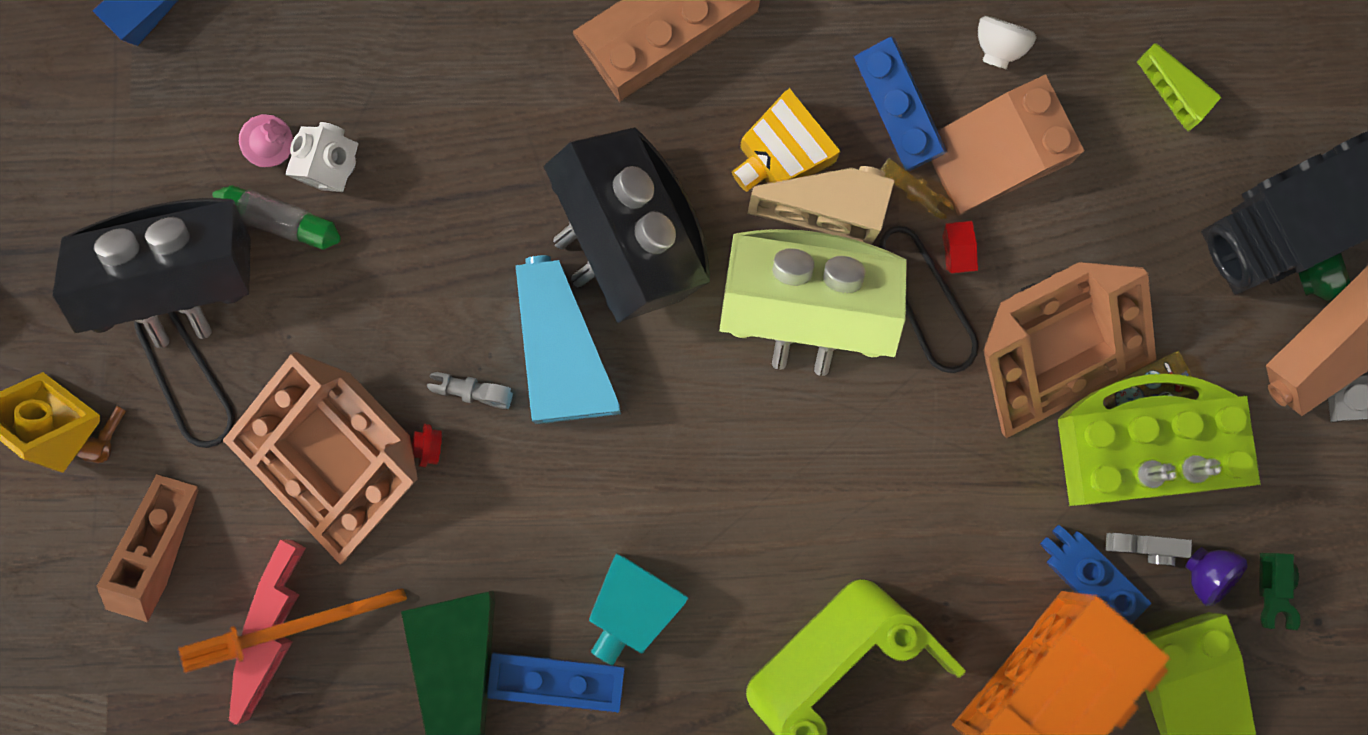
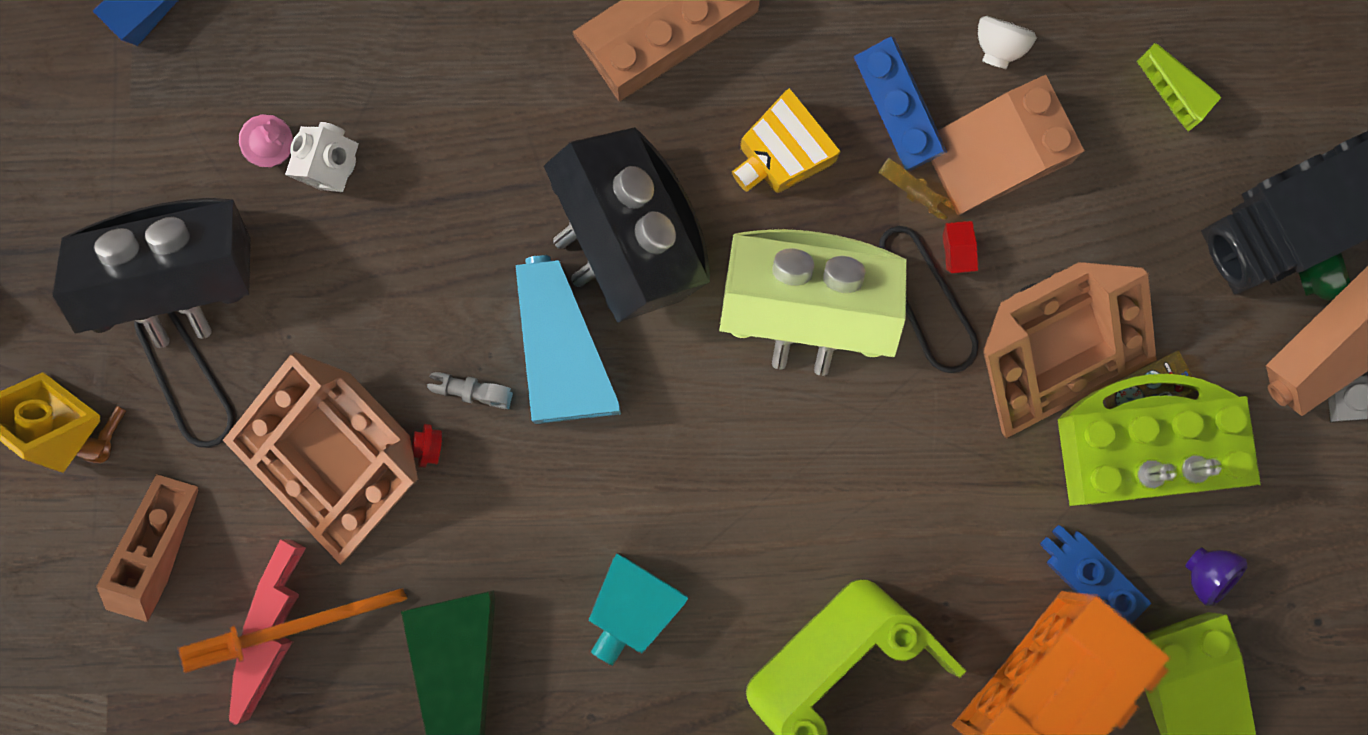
(281, 217): piece -> none
(555, 682): blue plate -> none
(833, 203): tan slope -> none
(1159, 549): light grey plate -> none
(1277, 584): dark green plate -> none

